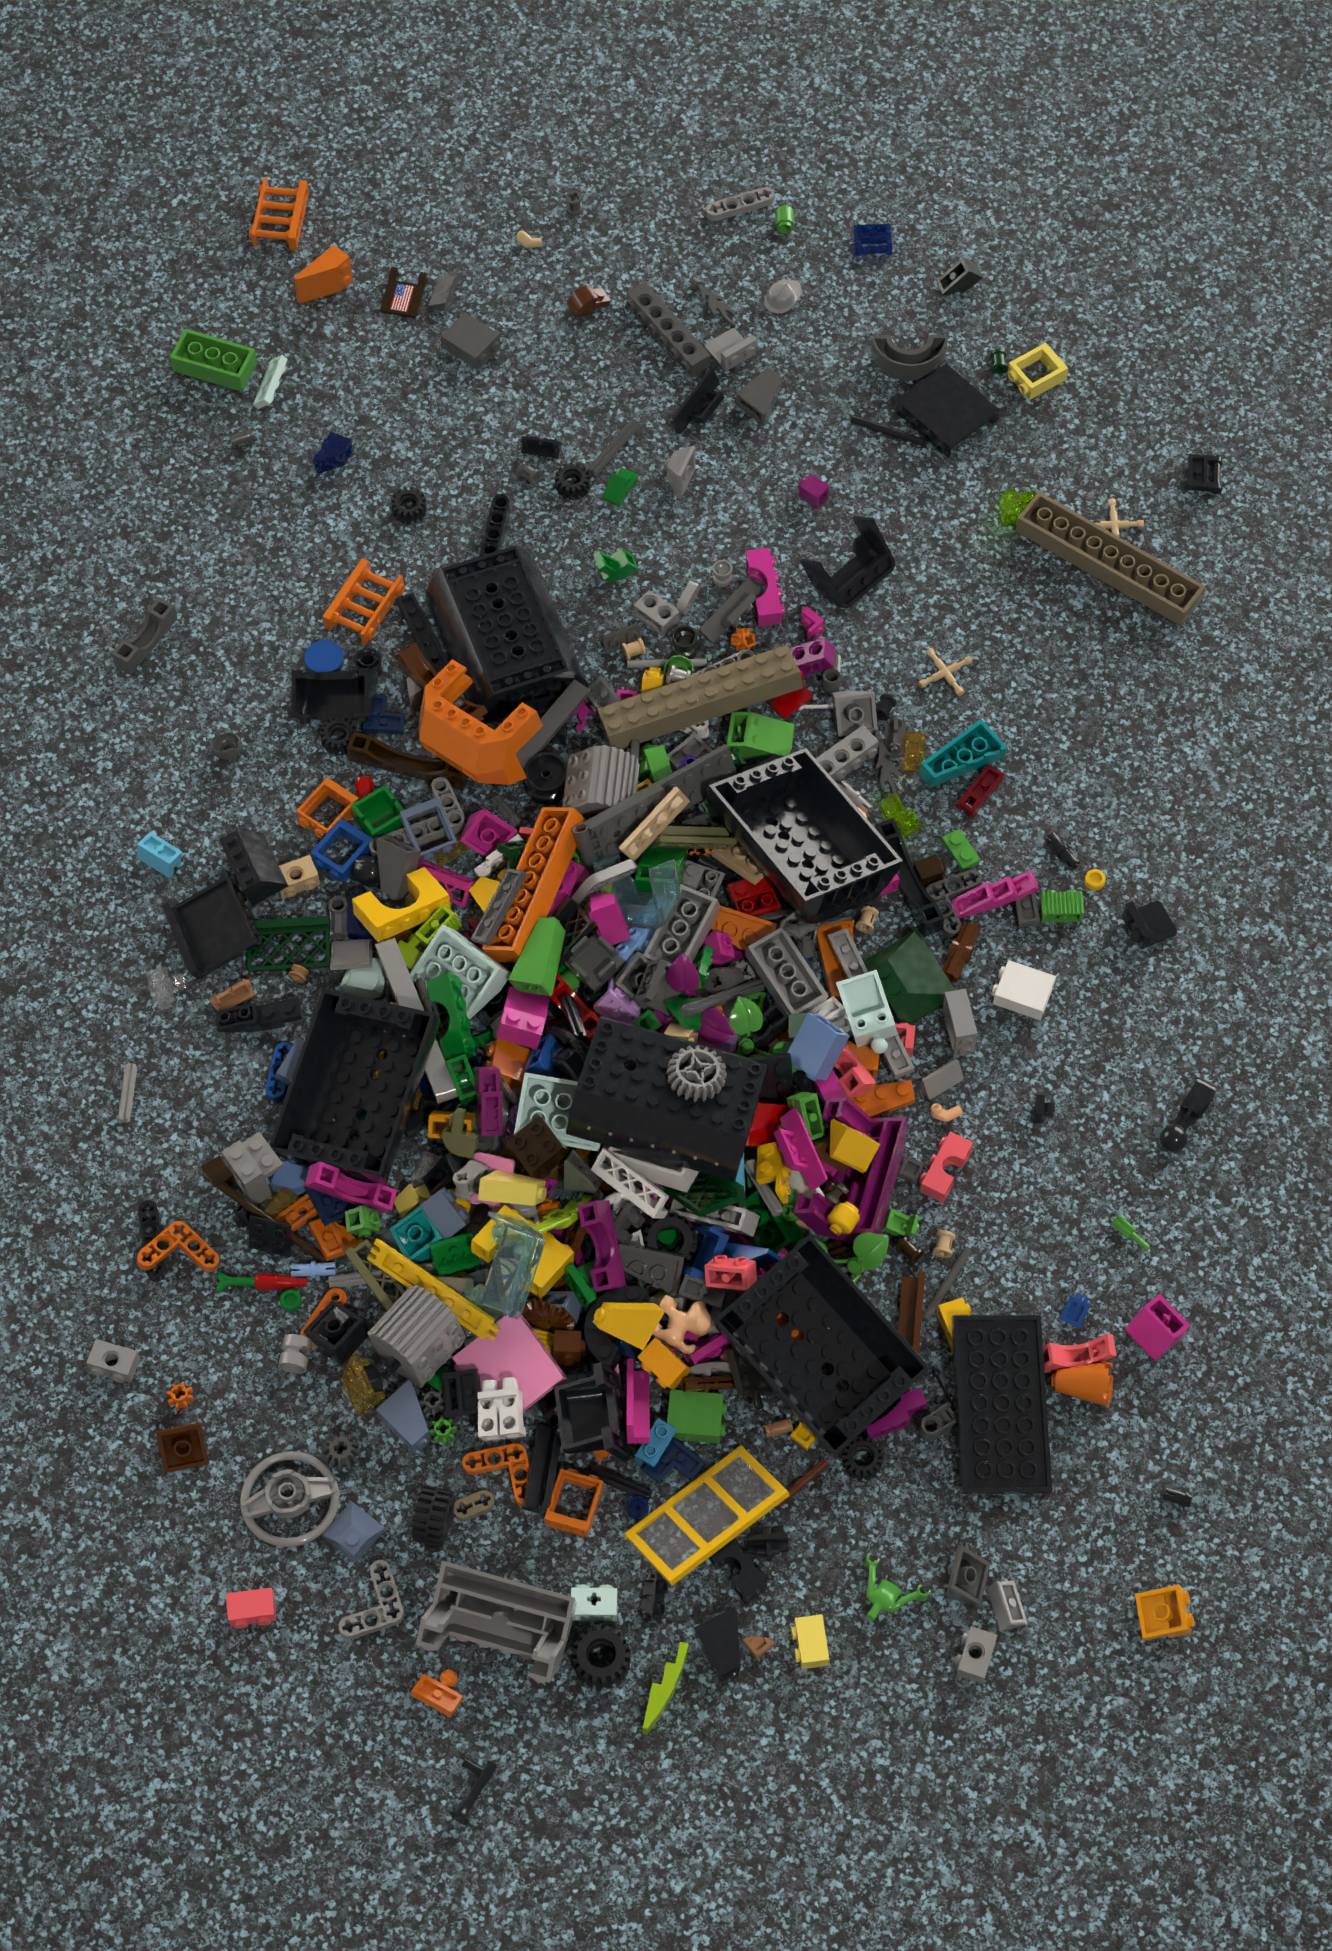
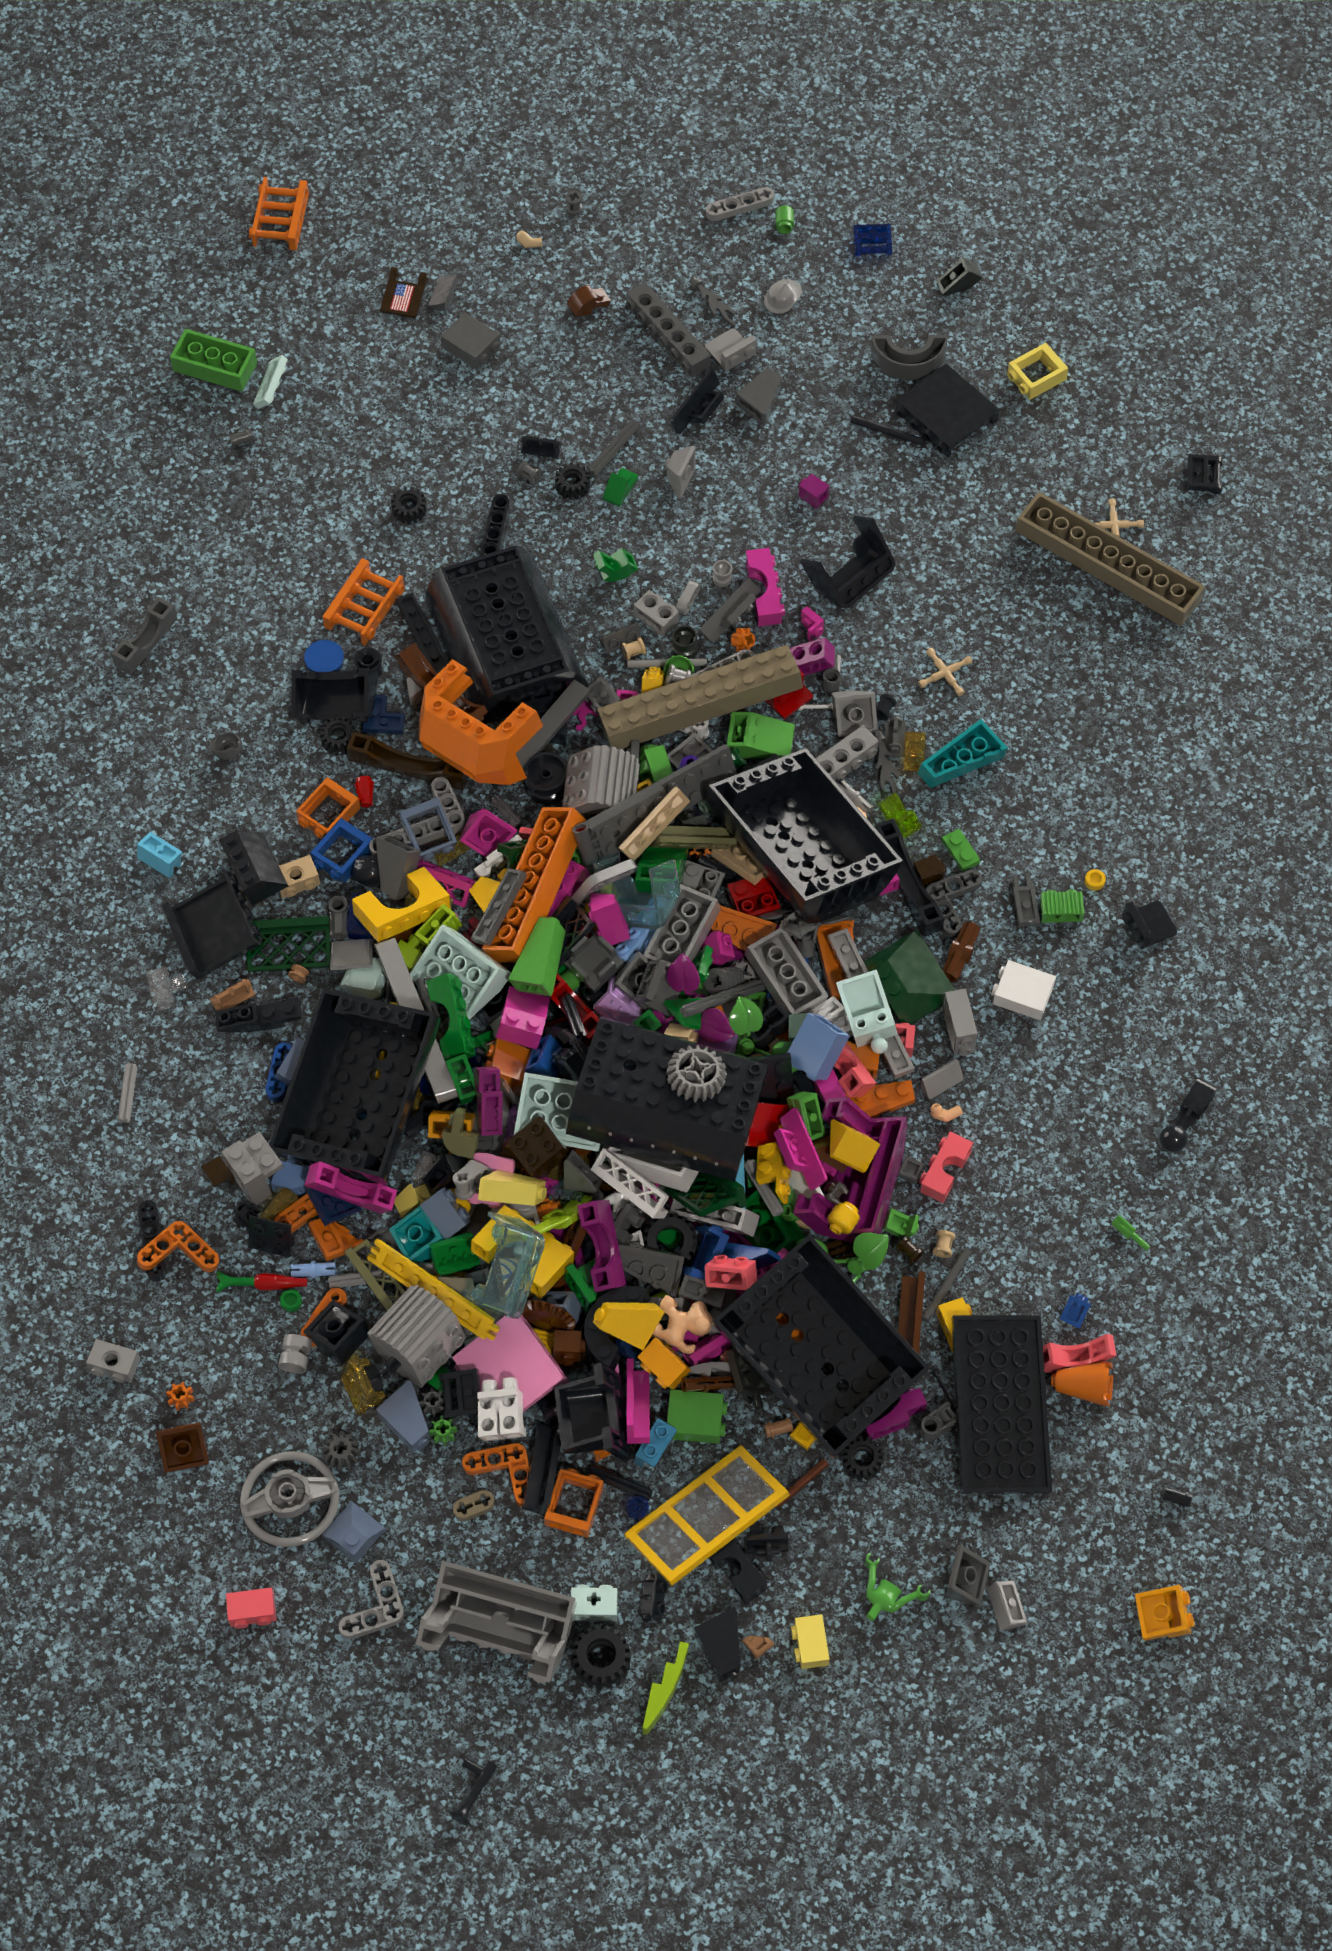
(306, 1247): dark brown bar -> none
(324, 275): orange slope -> none
(333, 453): clear blue slope -> none
(362, 1221): bright green brick -> none
(378, 813): green piece -> none
(432, 1516): black tyre -> none
(439, 1693): orange plate -> none
(675, 1457): dark blue plate -> none
(867, 919): tan bush -> none
(973, 1668): light grey brick -> none
(980, 790): dark red plate -> none
(995, 895): dark pink slope -> none
(998, 357): dark green bush -> none
(1012, 505): clear neon green brick -> none
(1042, 1109): black tile -> none
(1062, 851): black pin -> none
(1157, 1327): dark pink slope -> none

